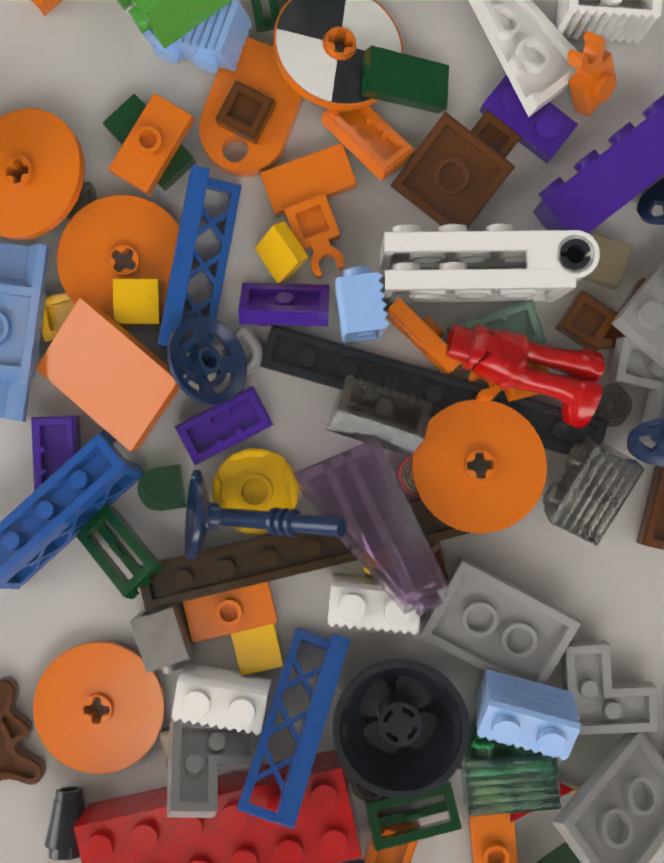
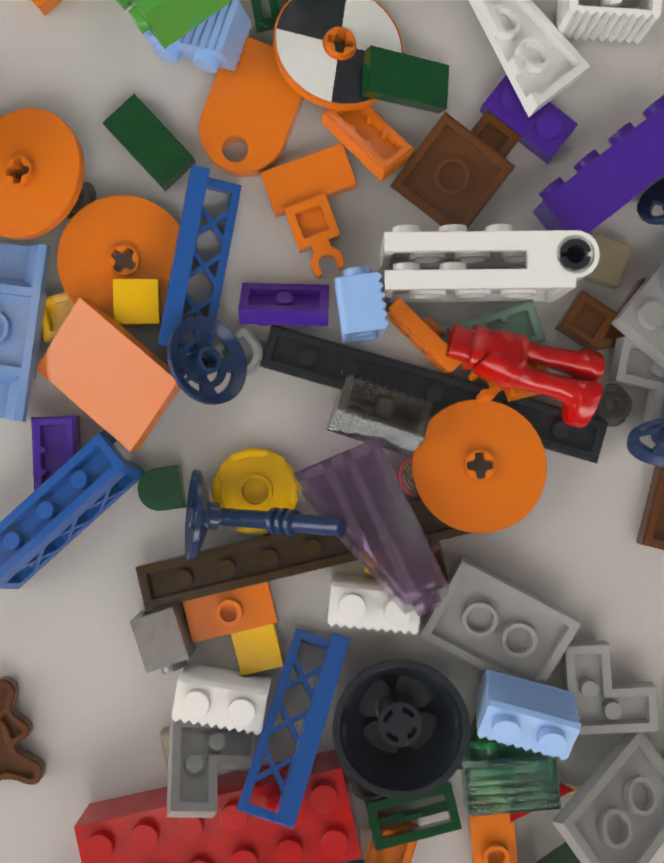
(66, 811): black cone -> none
(75, 730): orange piece -> none
(141, 575): dark green tile -> none
(151, 144): orange plate -> none
(224, 426): dark purple plate -> none
(245, 112): reddish brown tile -> none
(281, 252): yellow tile -> none
(591, 489): clear smoke brick -> none
(593, 76): orange plate -> none

